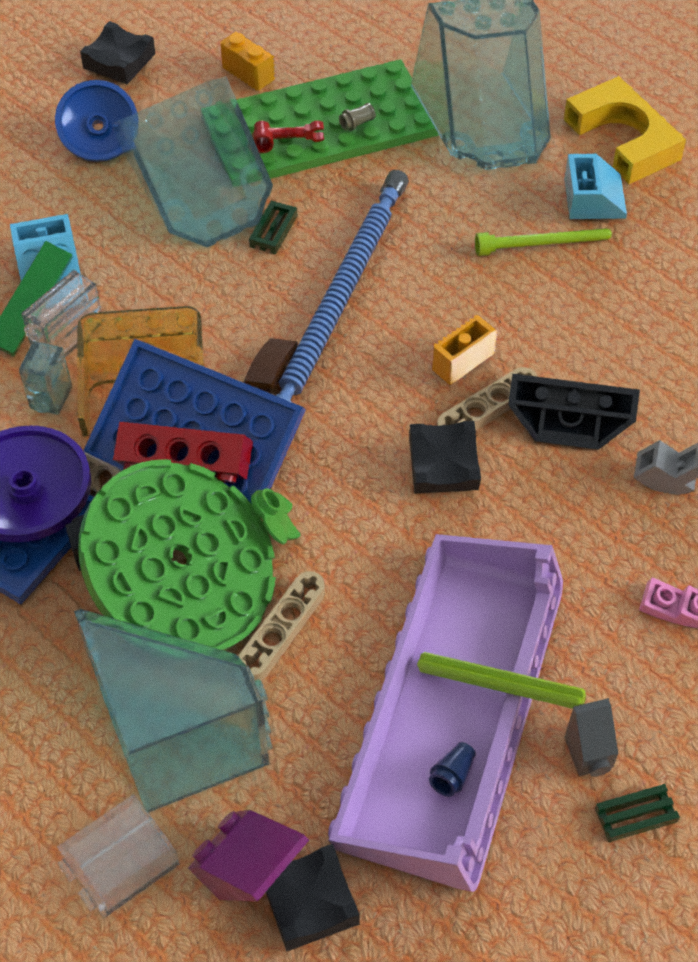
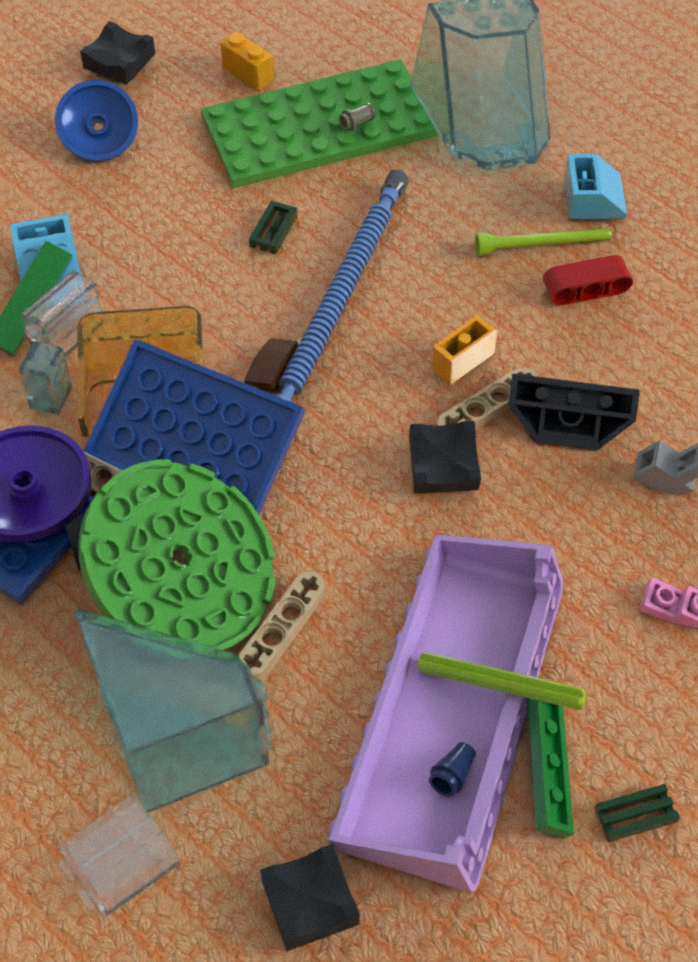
(198, 163): clear light blue windscreen -> none
(234, 449): red brick -> none
(245, 856): magenta slope -> none
(265, 136): red brick -> none
(274, 512): bright green plate -> none
(550, 769): none -> green plate
(587, 280): none -> red beam
(592, 738): dark grey slope -> none
(618, 103): yellow arch -> none

